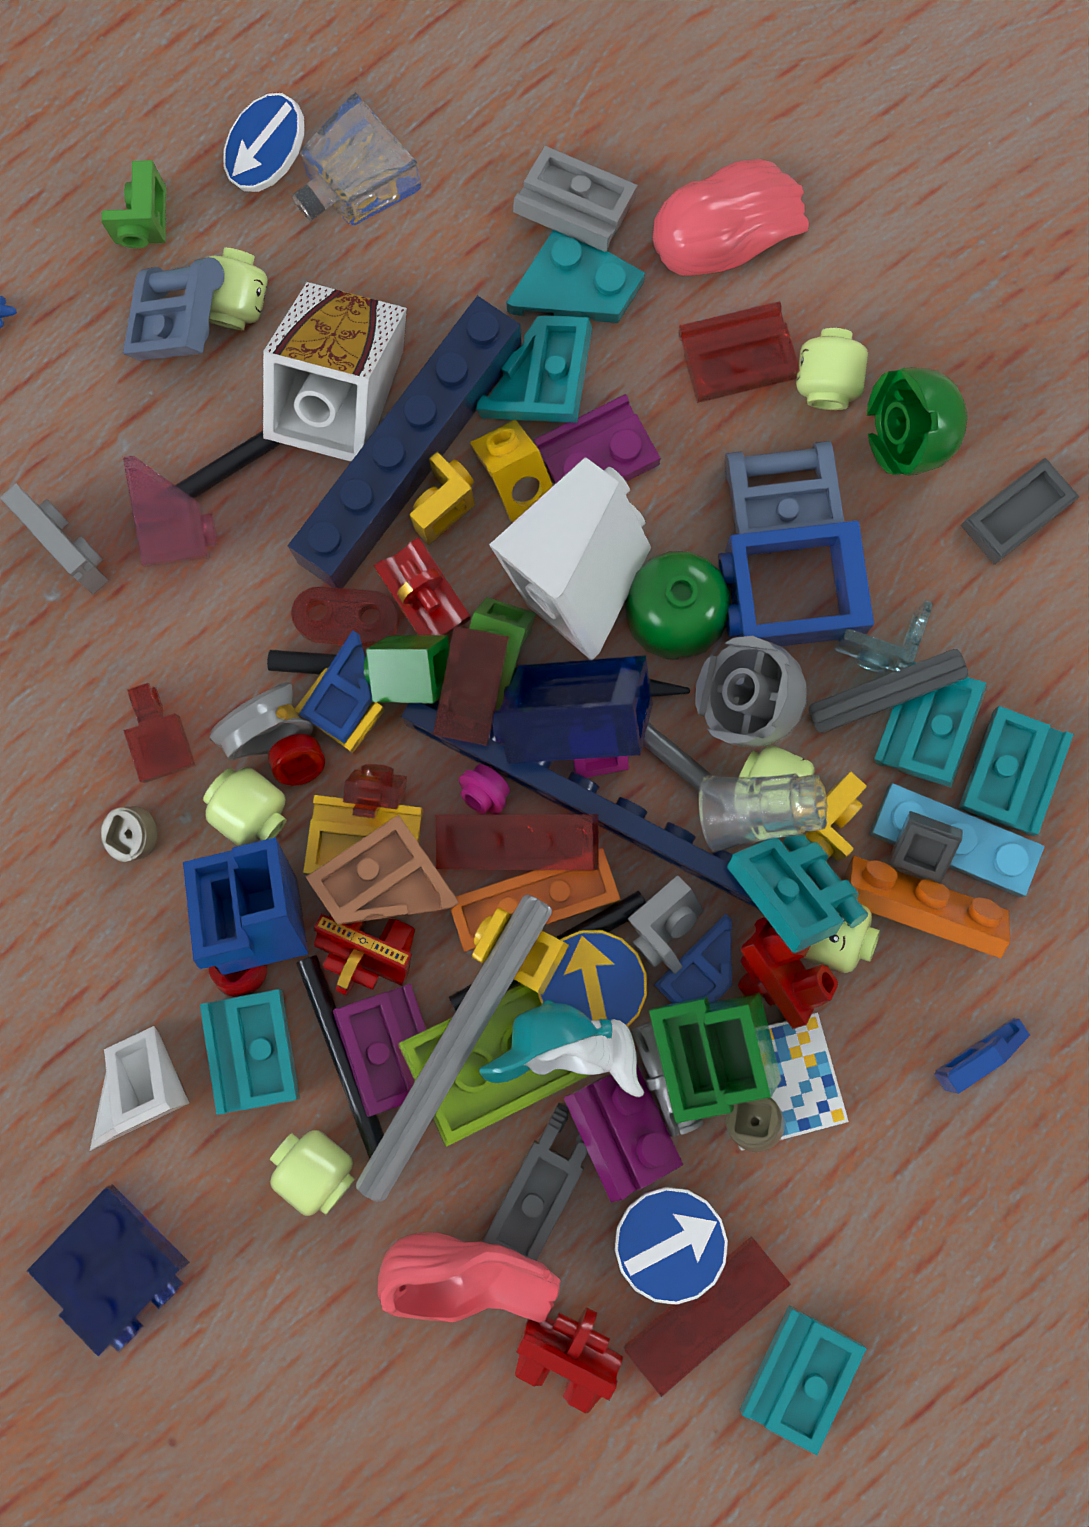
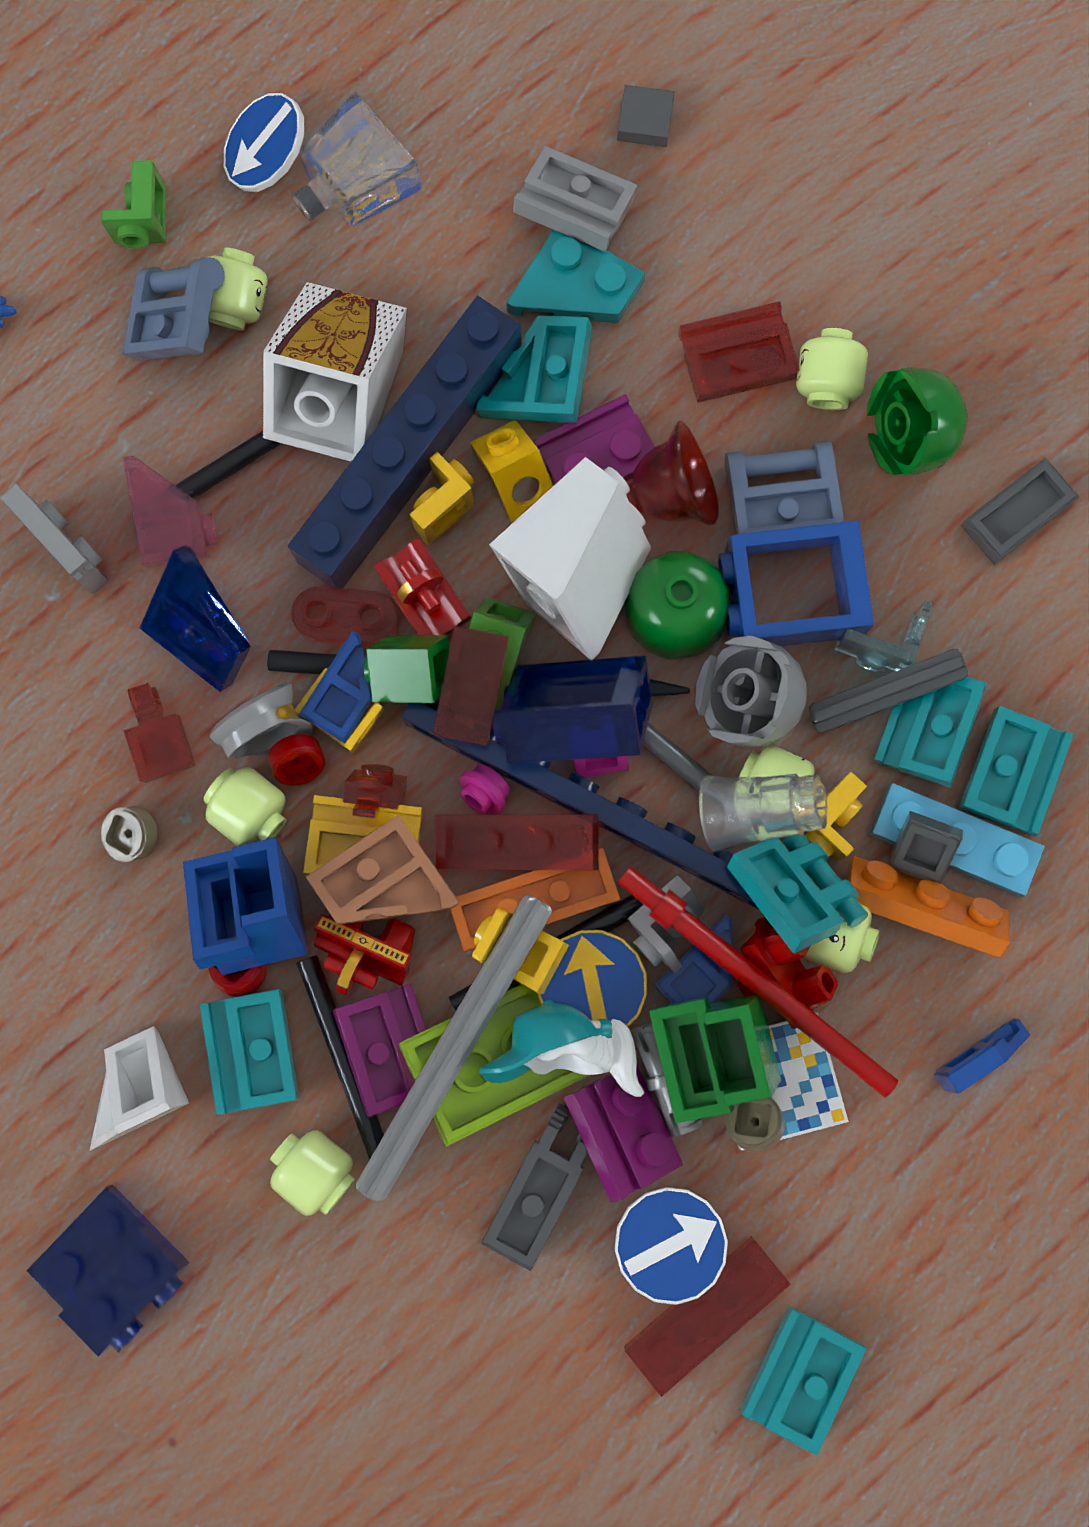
(195, 622): none -> clear blue wing
(453, 1279): coral hair -> none
(572, 1352): red hips -> none
(645, 115): none -> dark grey tile
(670, 910): none -> red bar
(675, 481): none -> clear red hat
(728, 218): coral hair -> none

